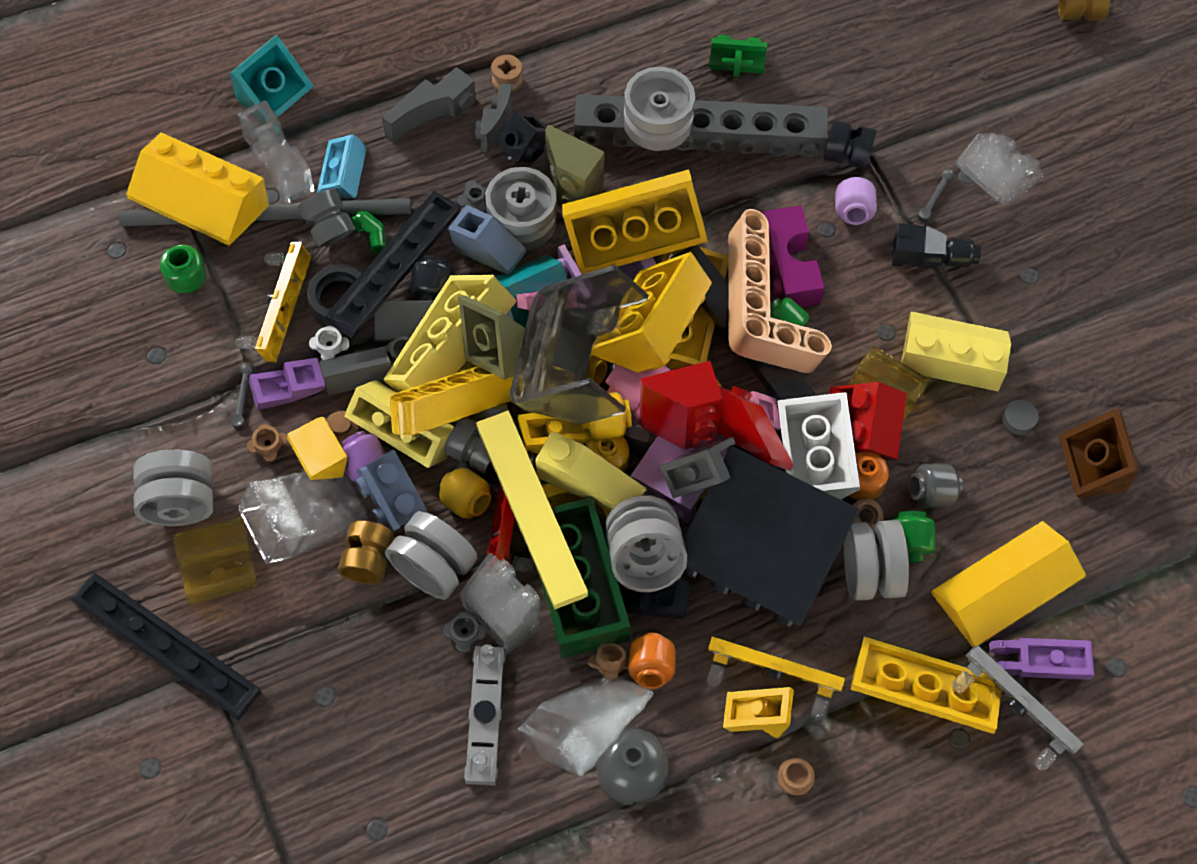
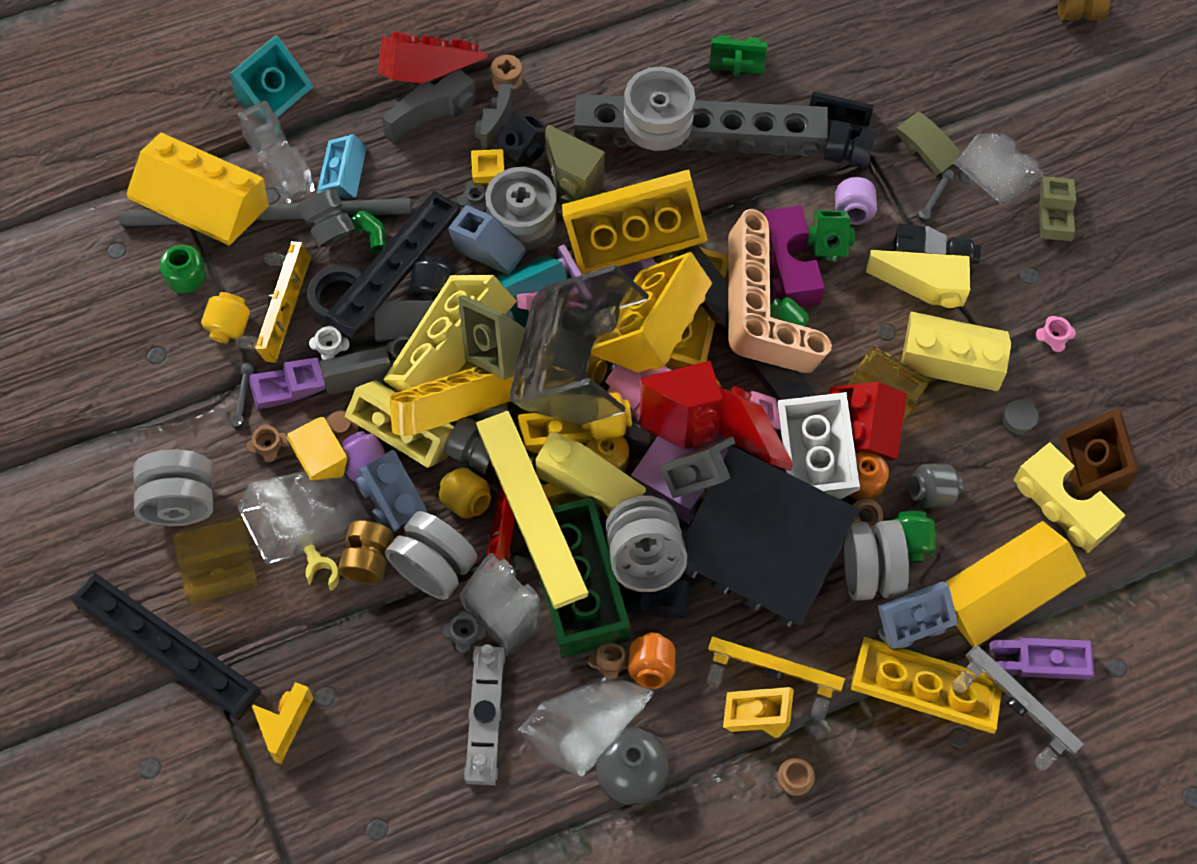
(225, 317): none -> yellow head
(282, 728): none -> yellow slope
(317, 562): none -> light yellow piece
(423, 60): none -> red slope
(486, 165): none -> yellow tile
(831, 234): none -> green brick
(844, 109): none -> black slope
(917, 615): none -> sand blue bracket
(929, 277): none -> light yellow slope
(930, 141): none -> olive slope
(1057, 208): none -> olive slope
(1059, 326): none -> bright pink plate
(1083, 520): none -> light yellow arch

